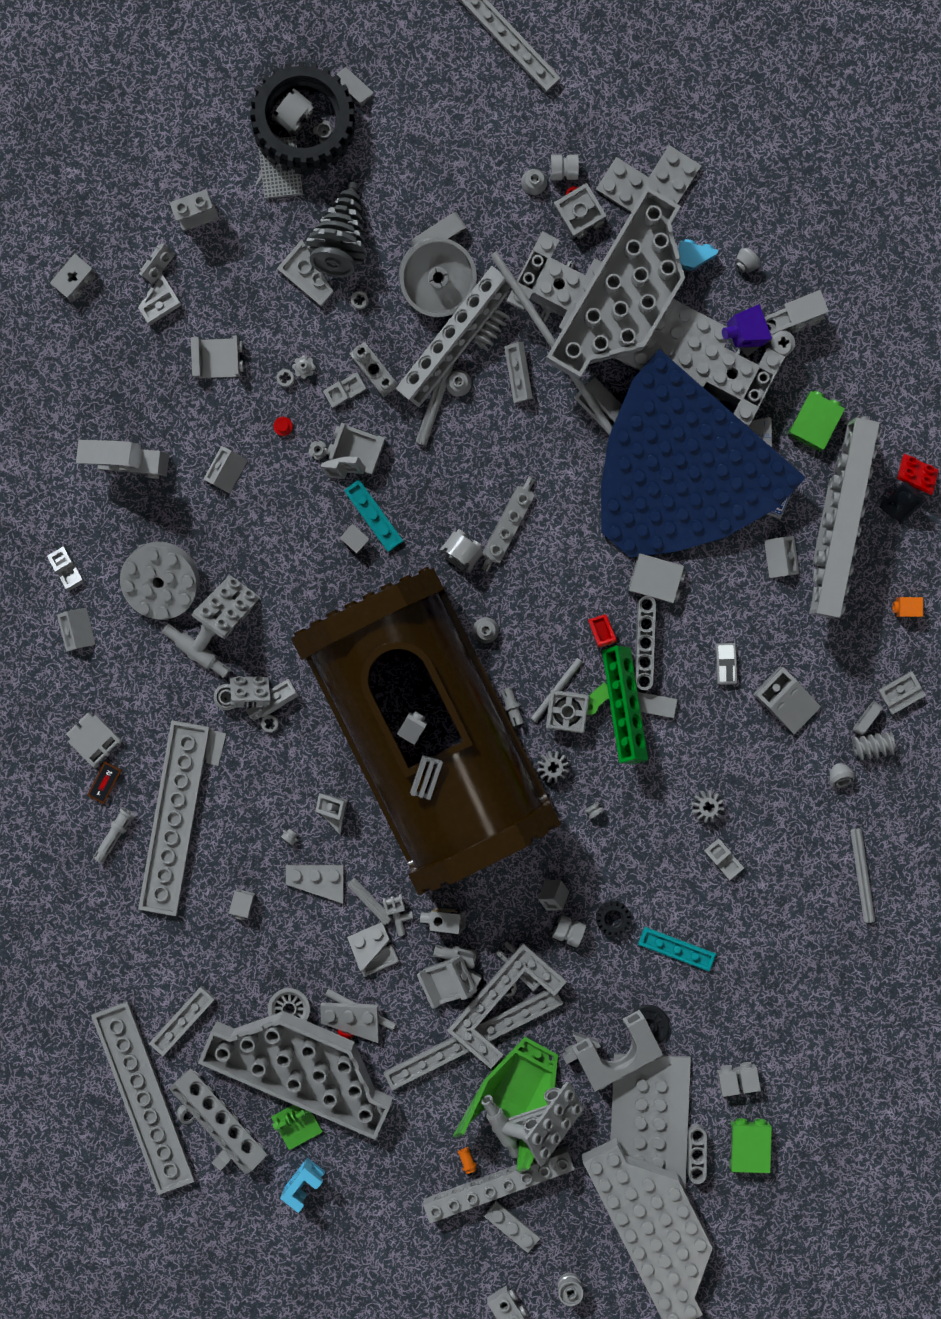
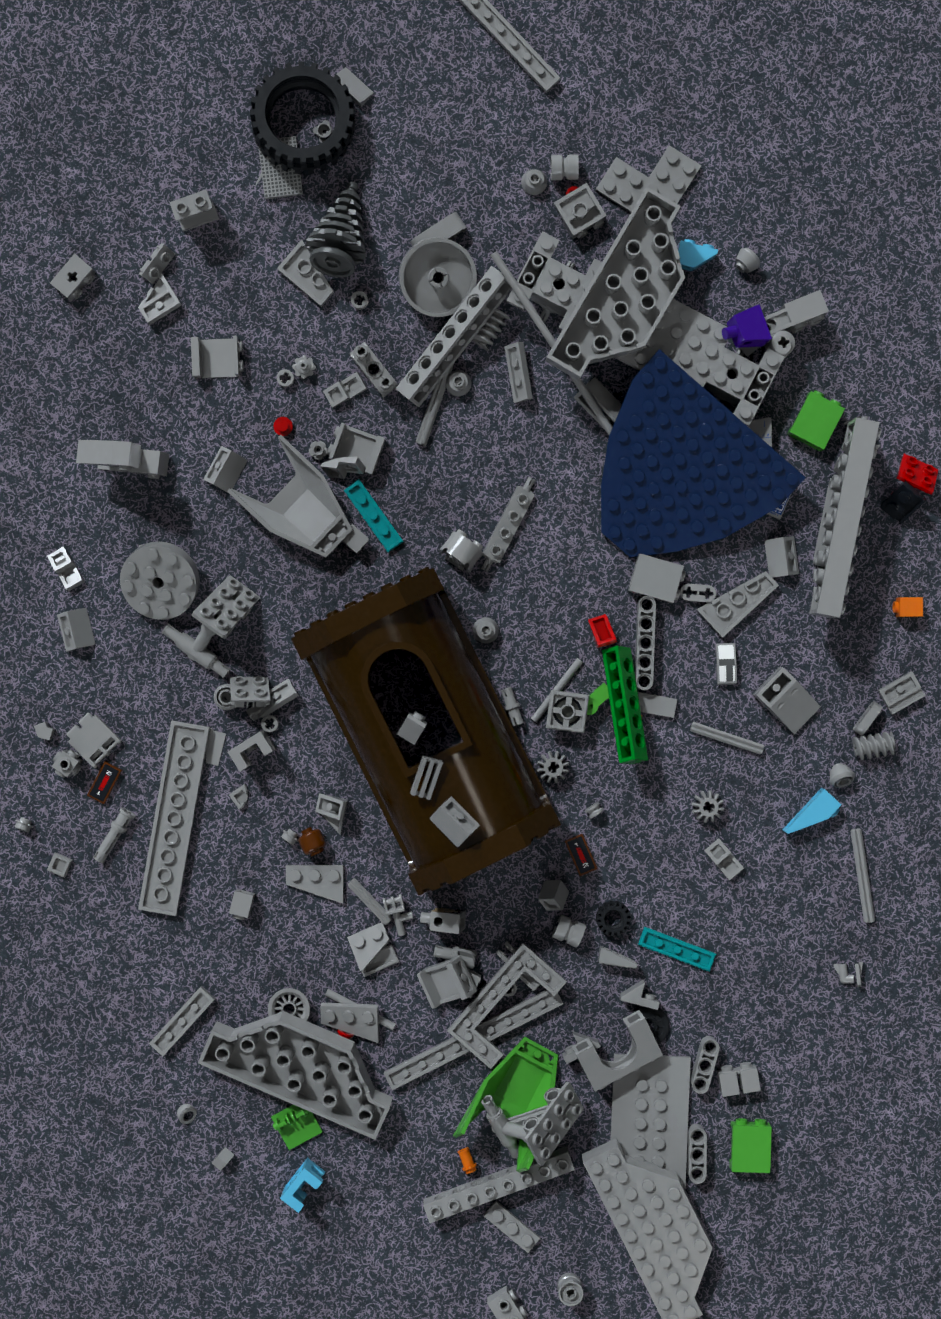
(23, 824): none -> light grey plate
(44, 731): none -> light grey piece
(59, 864): none -> light grey tile
(73, 763): none -> light grey brick
(143, 1097): light grey plate -> none
(207, 1118): light grey brick -> none
(238, 755): none -> light grey panel
(240, 796): none -> light grey tile
(293, 111): light grey brick -> none
(303, 509): none -> light grey windscreen
(312, 841): none -> reddish brown head
(454, 821): none -> light grey panel
(580, 854): none -> tile
(613, 958): none -> light grey slope
(634, 996): none -> light grey slope
(698, 588): none -> light grey beam
(704, 1073): none -> light grey beam
(727, 738): none -> light grey axle
(734, 605): none -> light grey wing
(818, 809): none -> medium azure slope
(843, 973): none -> light grey piece

